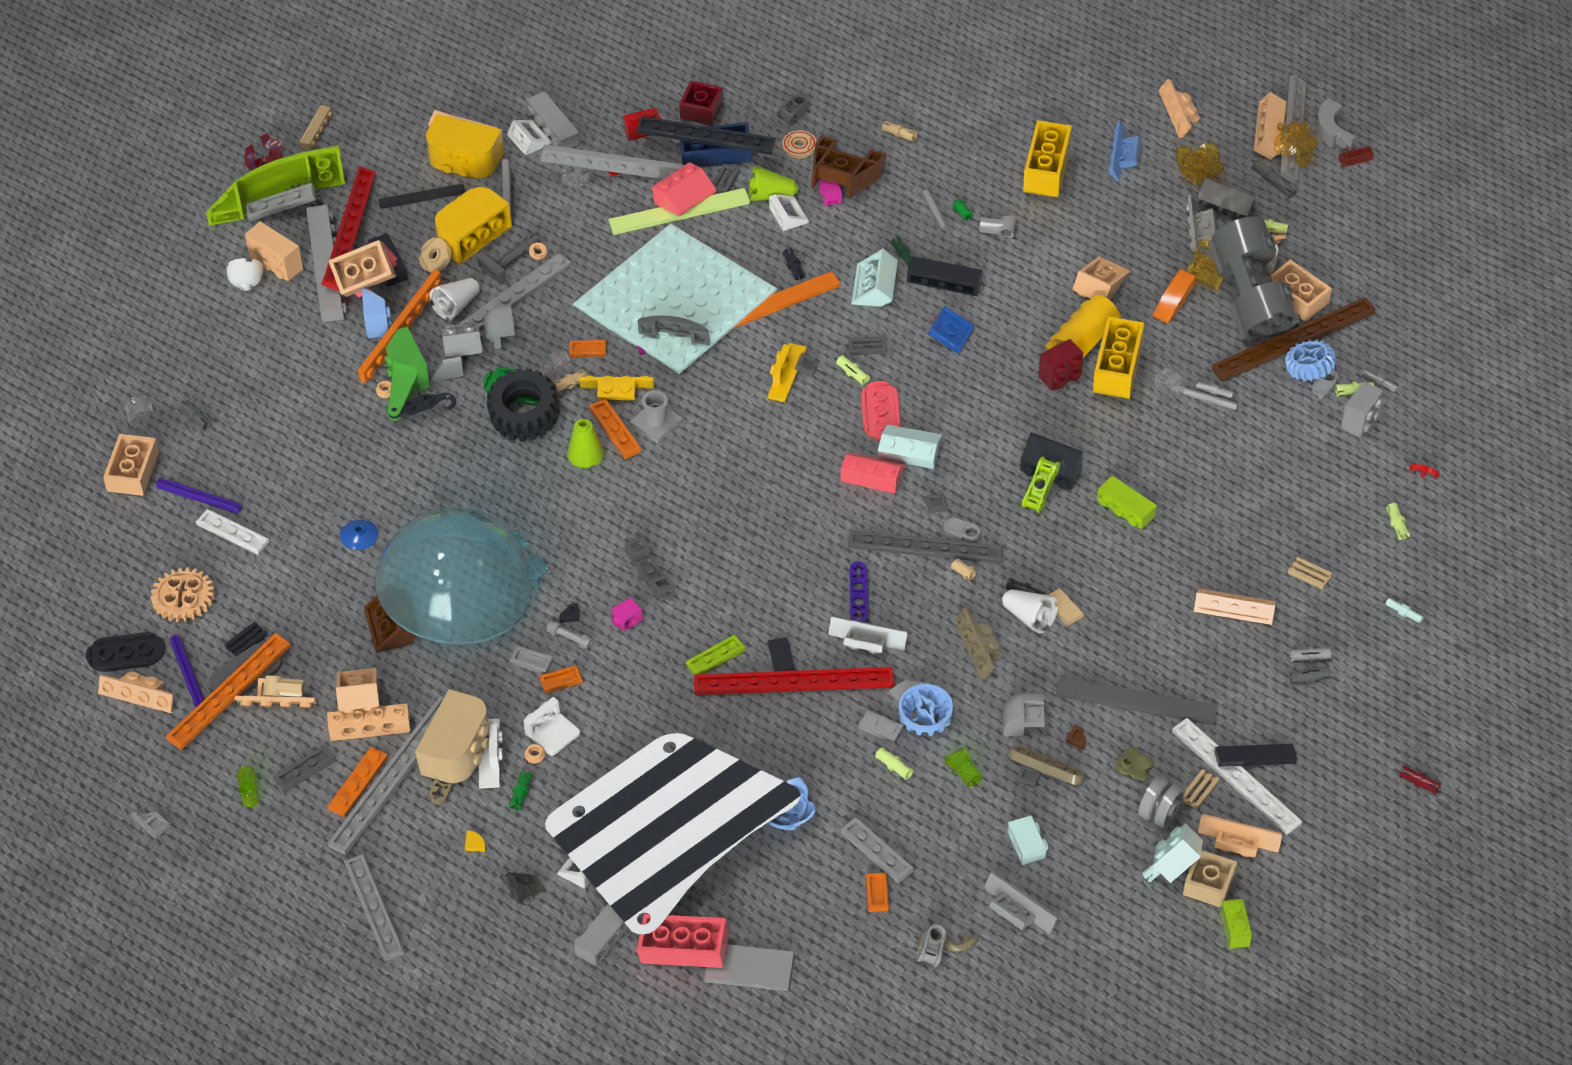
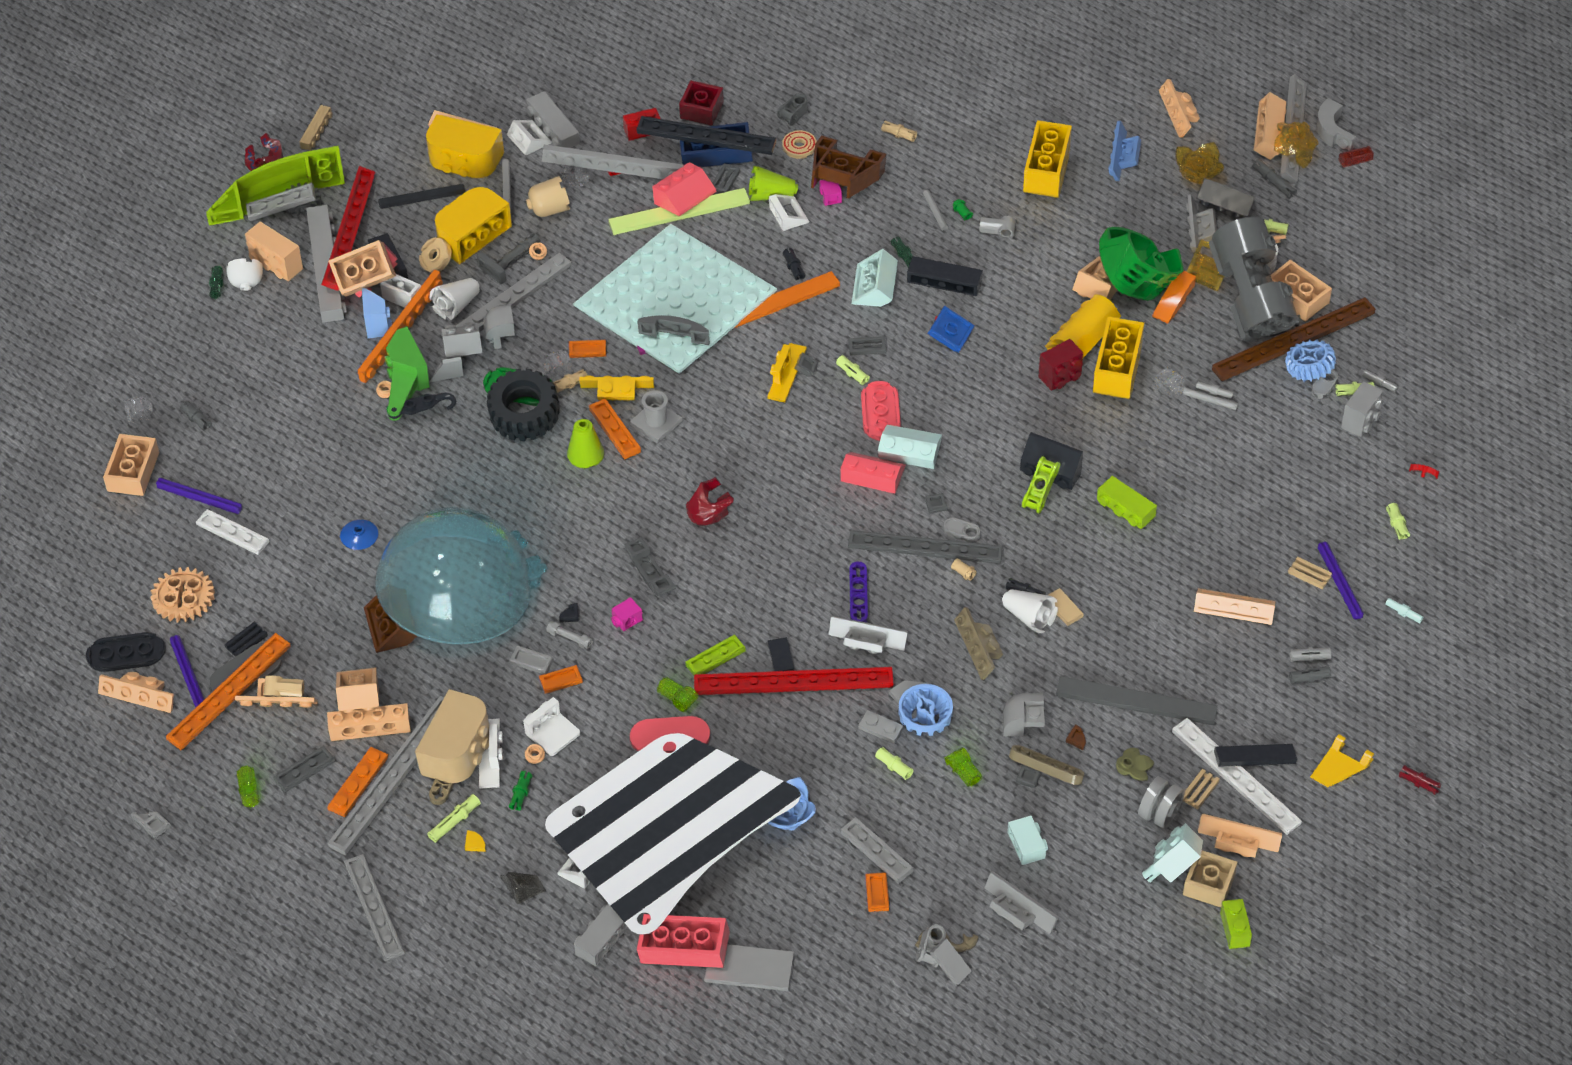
(216, 282): none -> clear green pin
(399, 290): none -> white brick
(460, 812): none -> yellowish green pin
(548, 198): none -> tan cylinder
(651, 729): none -> coral tile
(680, 696): none -> clear neon green piece
(704, 512): none -> dark red piece
(950, 961): none -> light grey tile
(1134, 258): none -> green piece
(1338, 766): none -> yellow flag
(1340, 580): none -> dark purple axle

